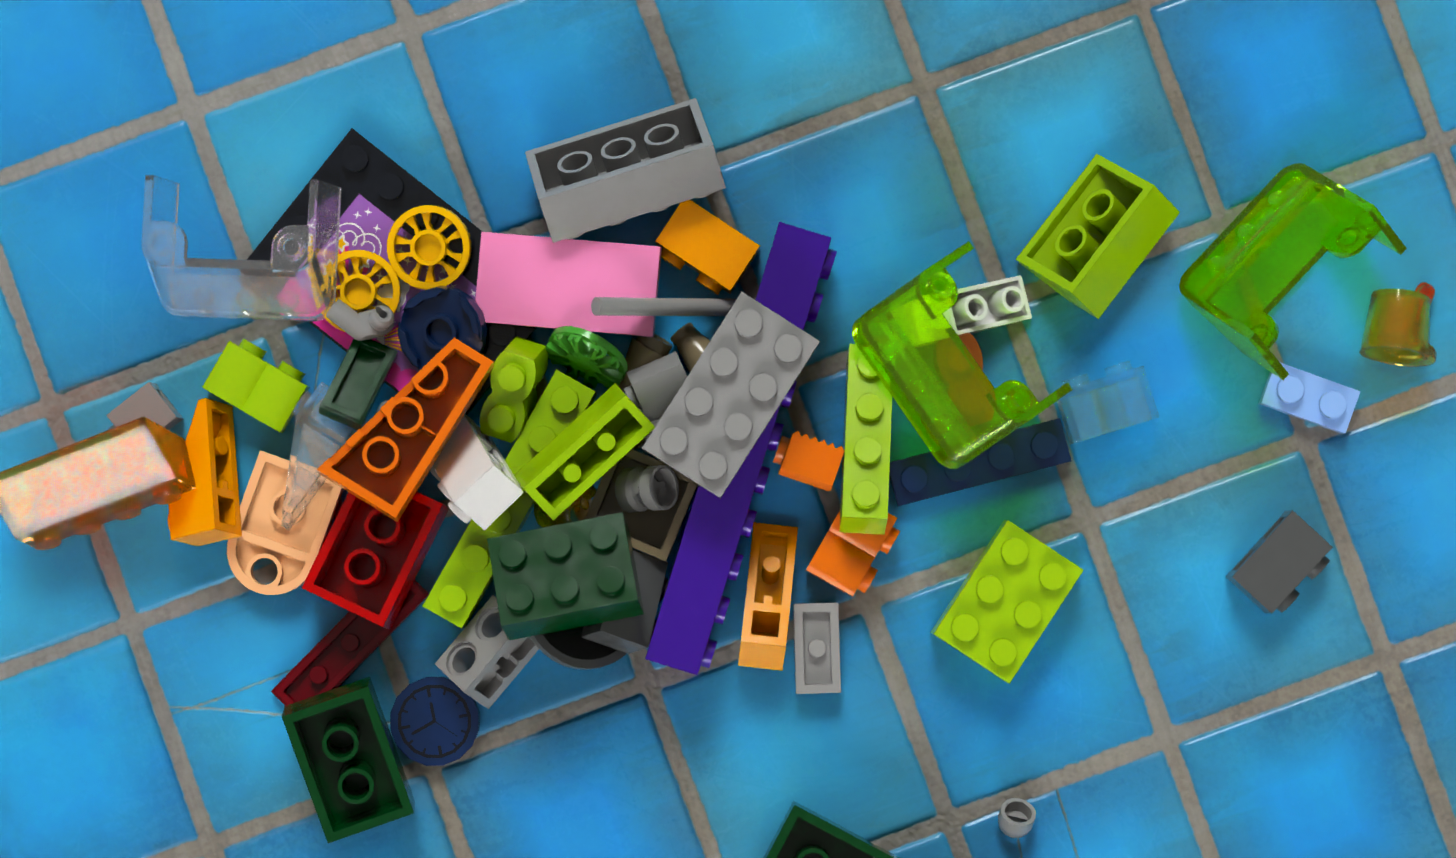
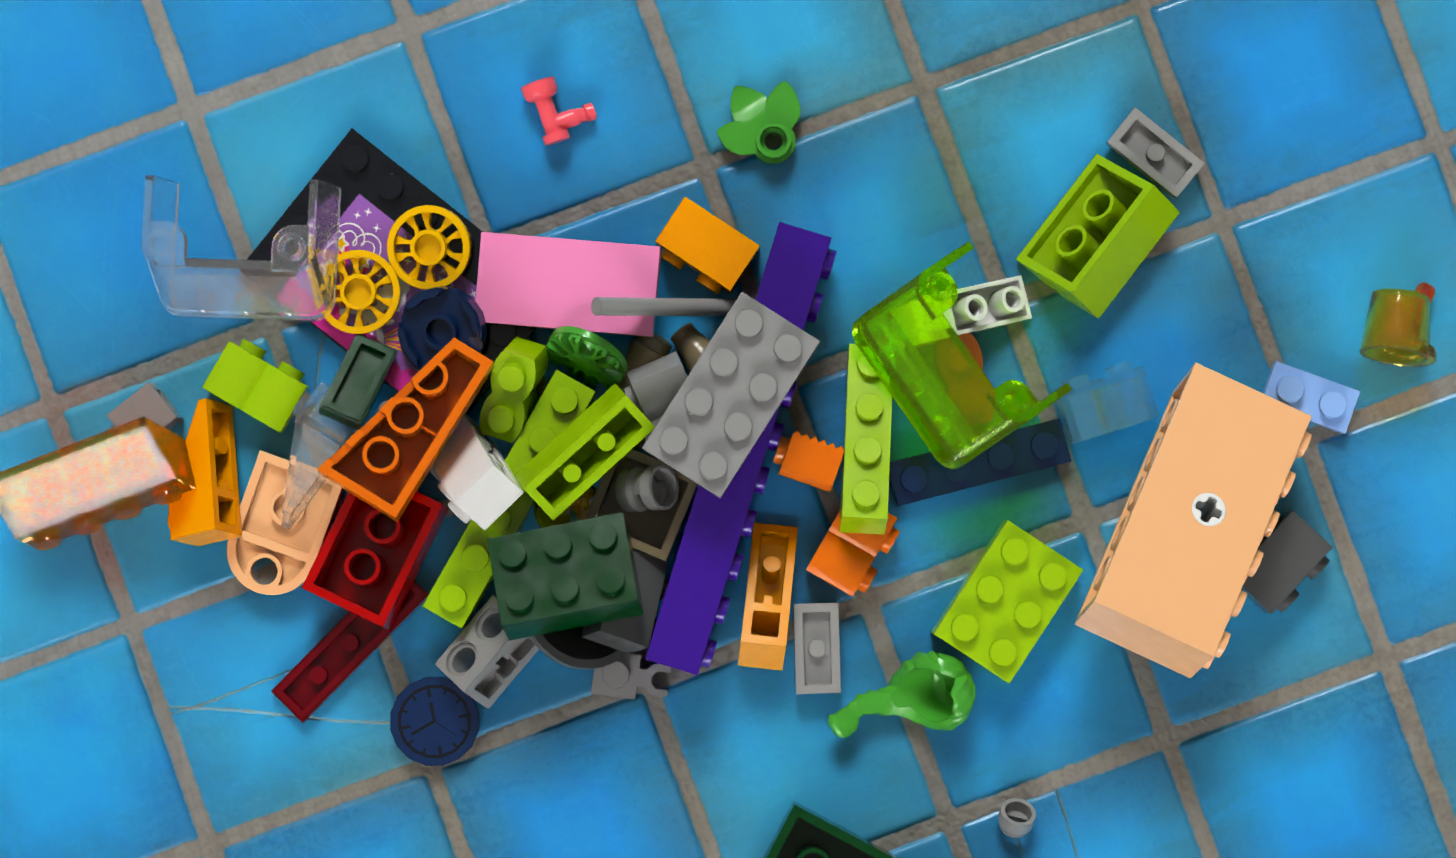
(348, 759): dark green brick -> none
(362, 325): light grey arm -> none
(554, 123): none -> coral piece
(624, 677): none -> light grey plate
(625, 170): light grey brick -> none
(759, 117): none -> bright green plate
(925, 690): none -> bright green hair
(1155, 153): none -> light grey plate
(1195, 522): none -> light nougat piece
(1272, 249): clear neon green windscreen -> none

